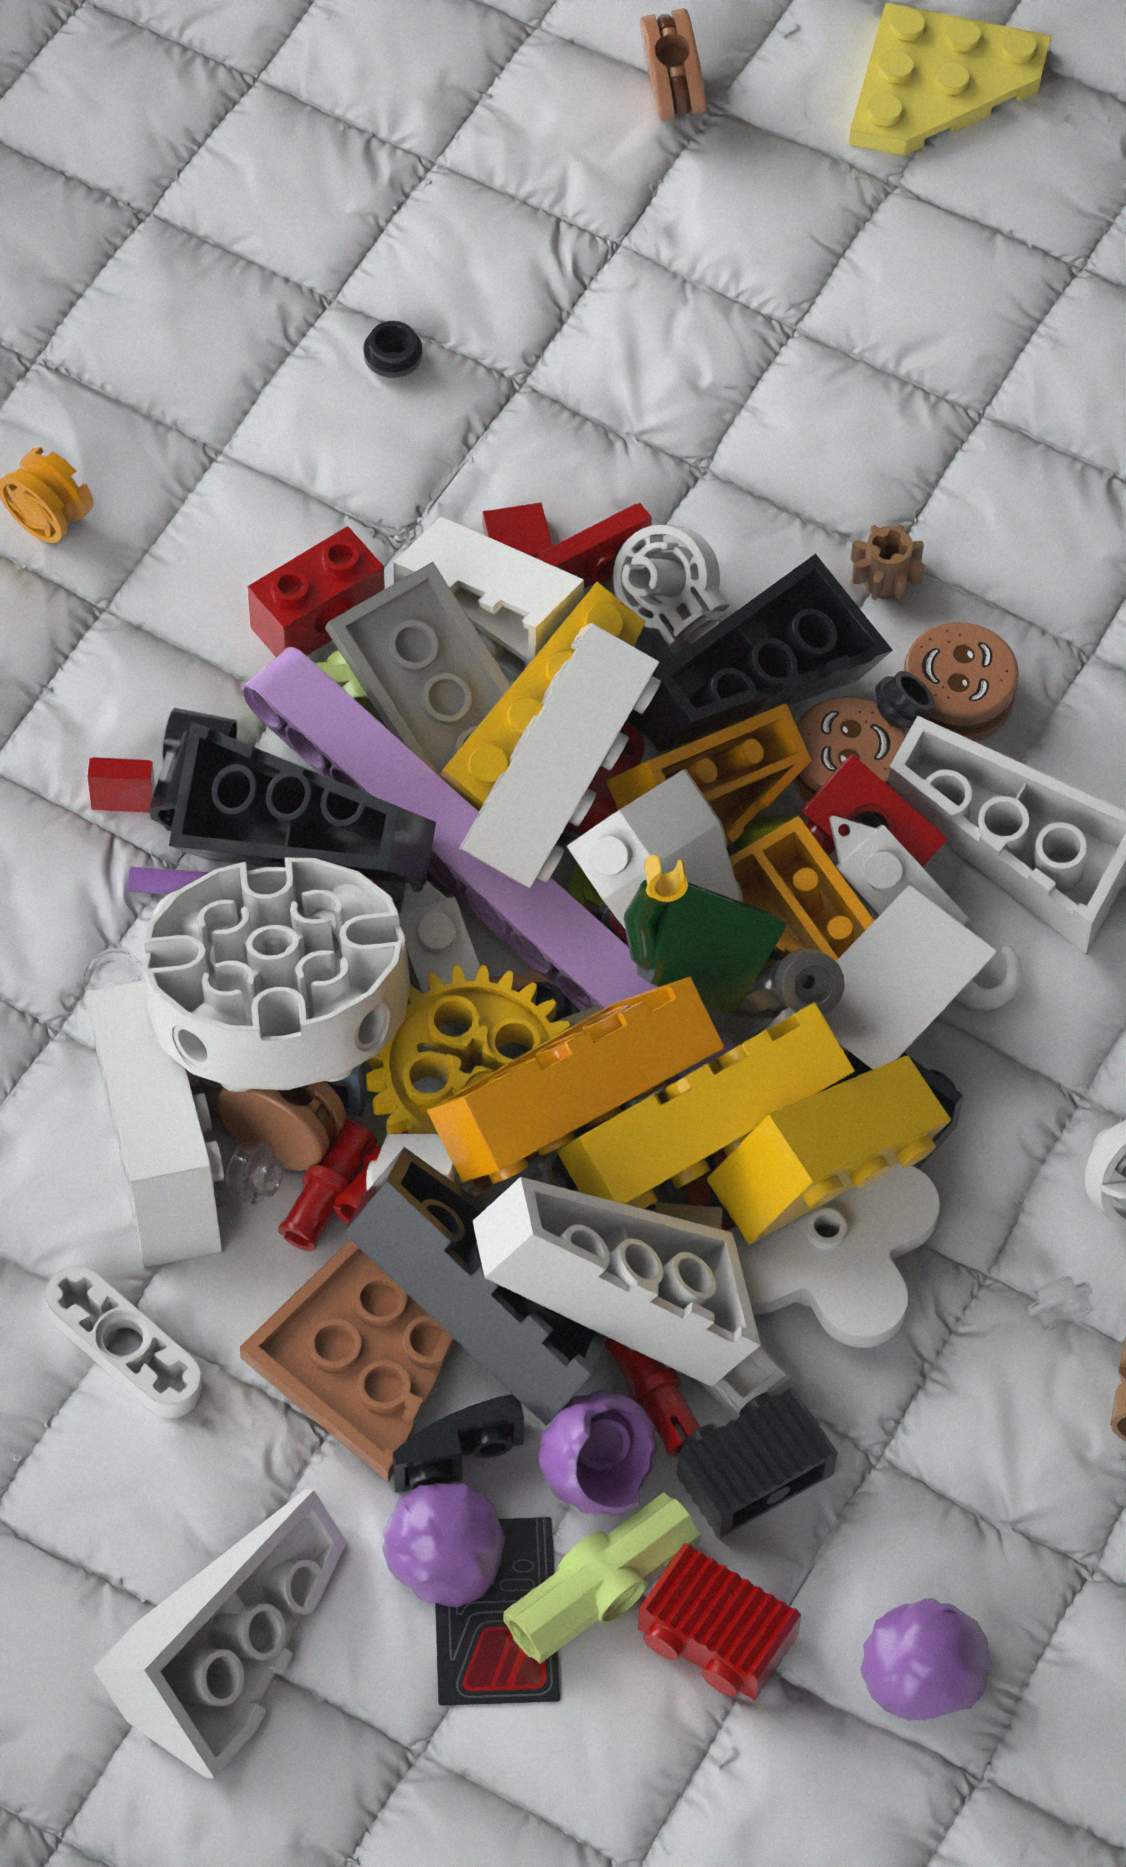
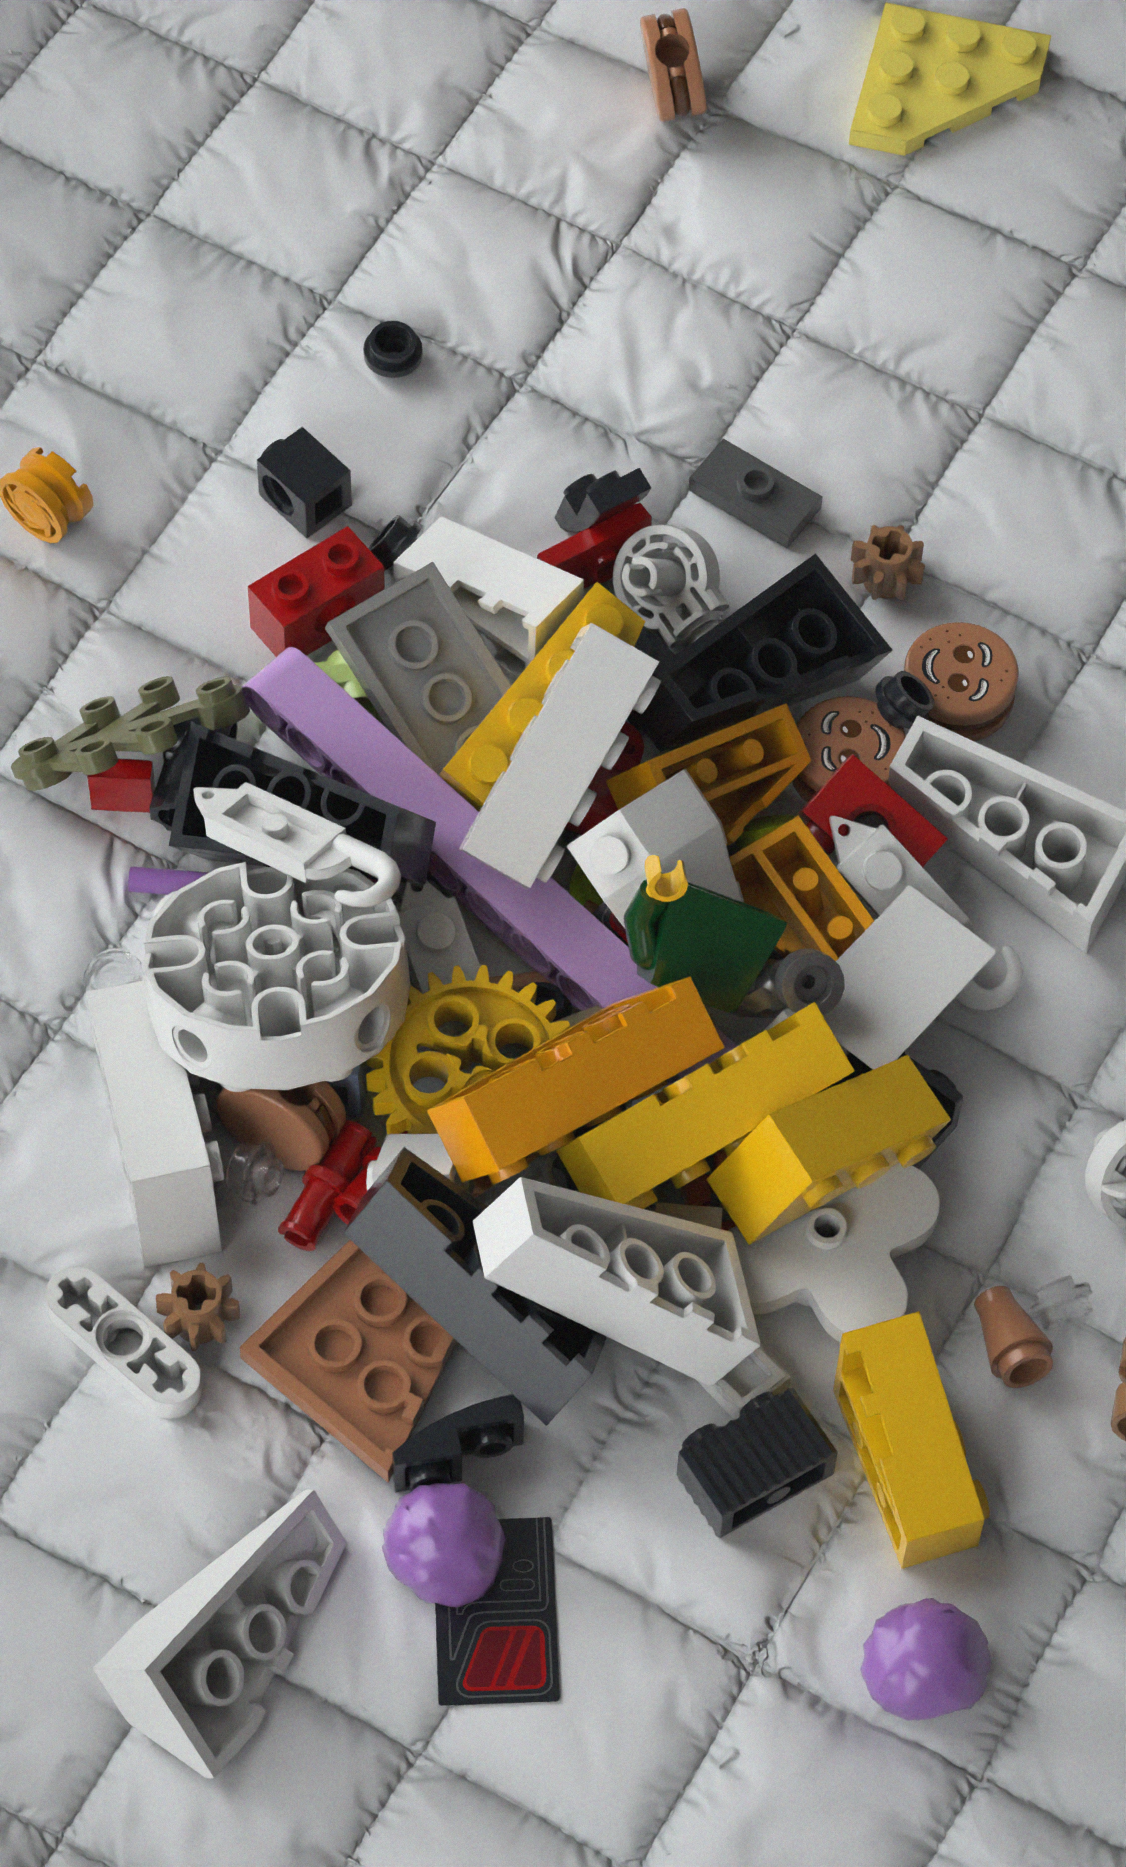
(143, 729): none -> olive plant
(196, 1288): none -> medium nougat gear
(294, 840): none -> white plate
(304, 481): none -> black brick
(394, 540): none -> black plate
(519, 527): red tile -> none
(596, 499): none -> black slope
(598, 1453): medium lavender hair -> none
(600, 1578): yellowish green piece -> none
(658, 1394): red pin -> none
(718, 1623): red brick -> none
(755, 493): none -> dark grey plate
(908, 1440): none -> yellow wedge
(1013, 1341): none -> nougat cone

